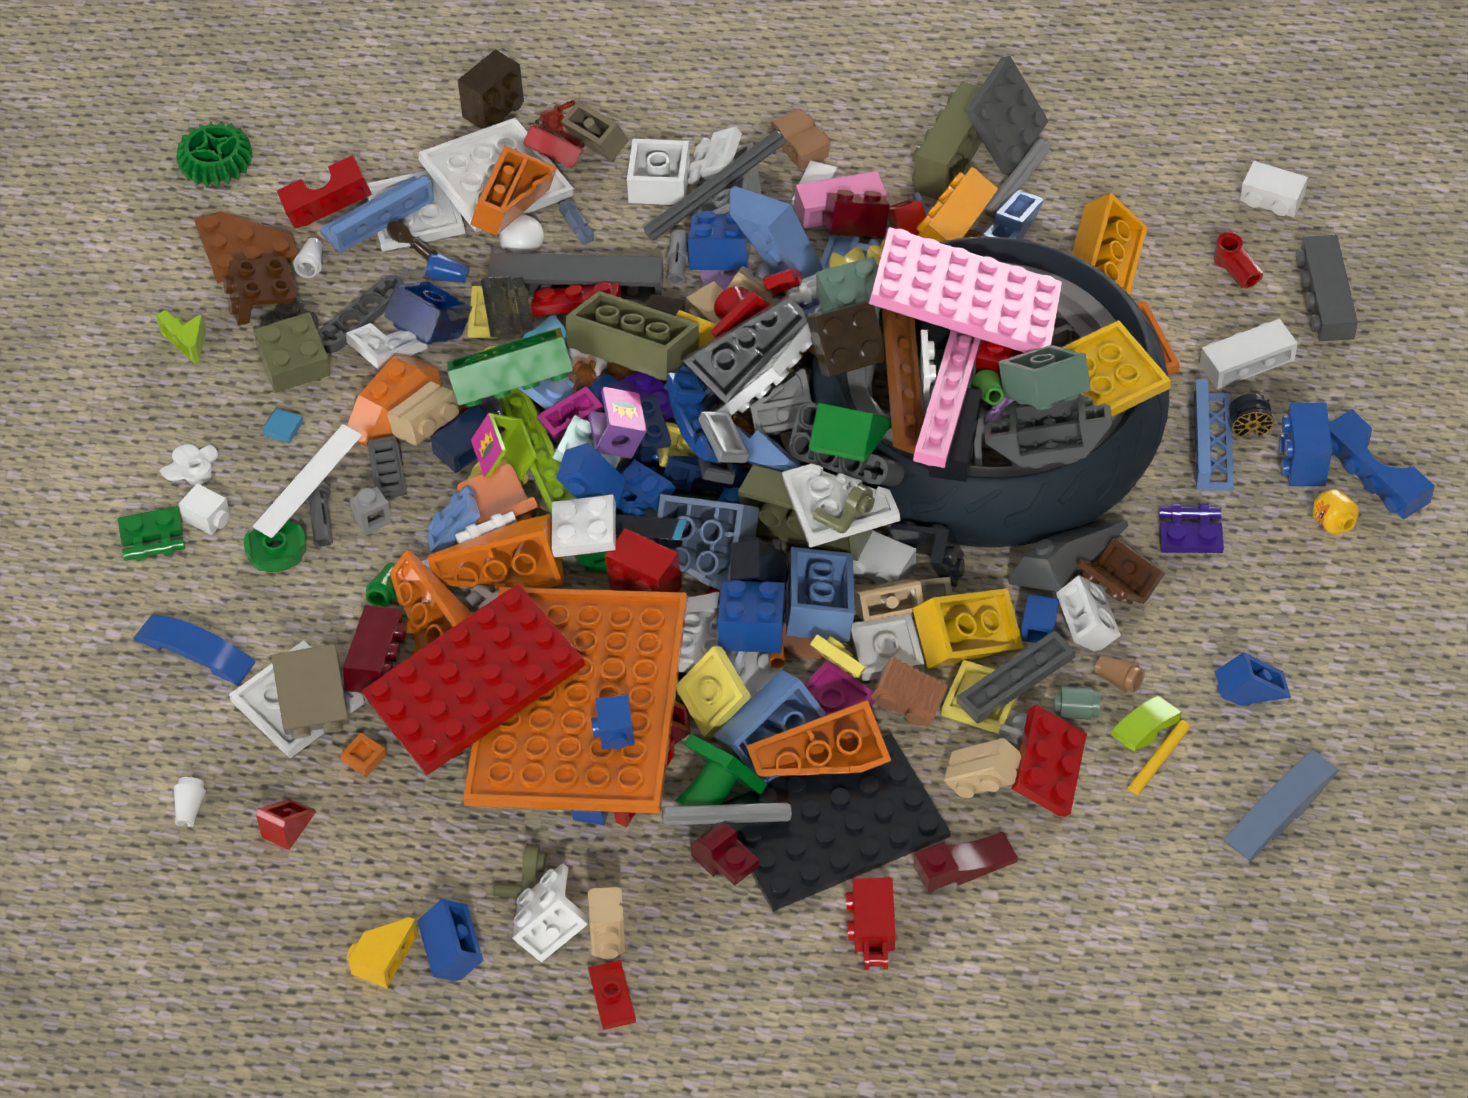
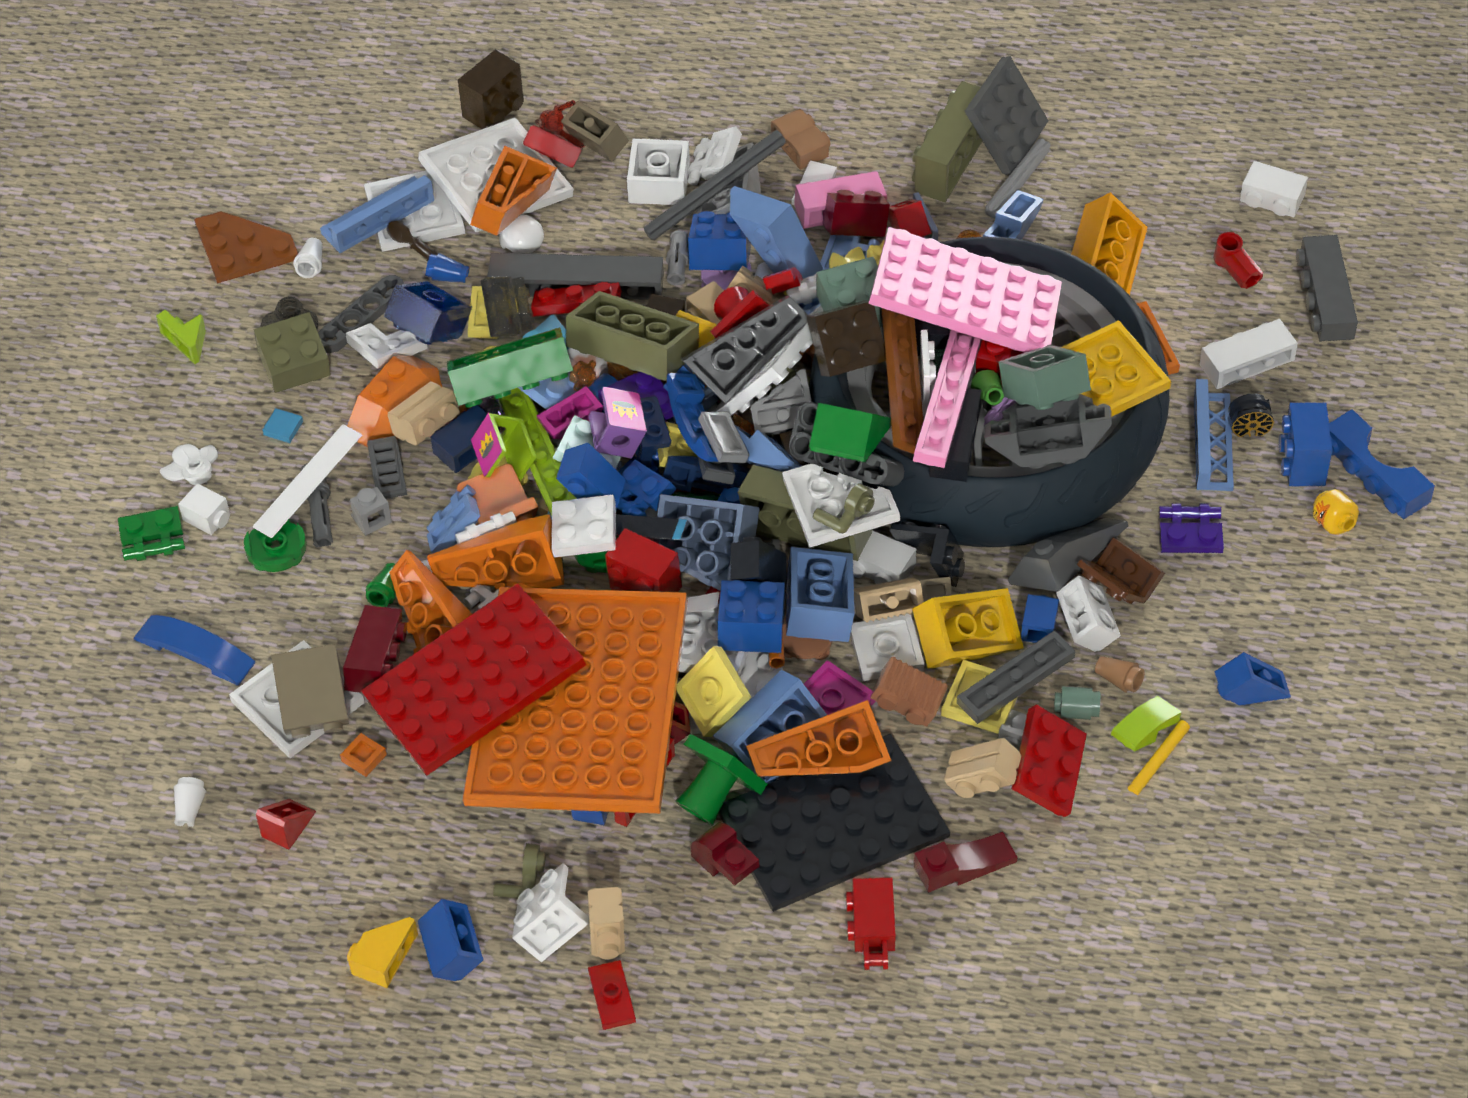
(214, 154): green gear -> none
(257, 283): reddish brown bracket -> none
(344, 188): red arch -> none
(576, 221): sand blue axle -> none
(613, 722): blue brick -> none
(726, 813): light grey axle -> none
(837, 654): light yellow wing -> none
(959, 207): light orange slope -> none
(1281, 805): sand blue slope -> none

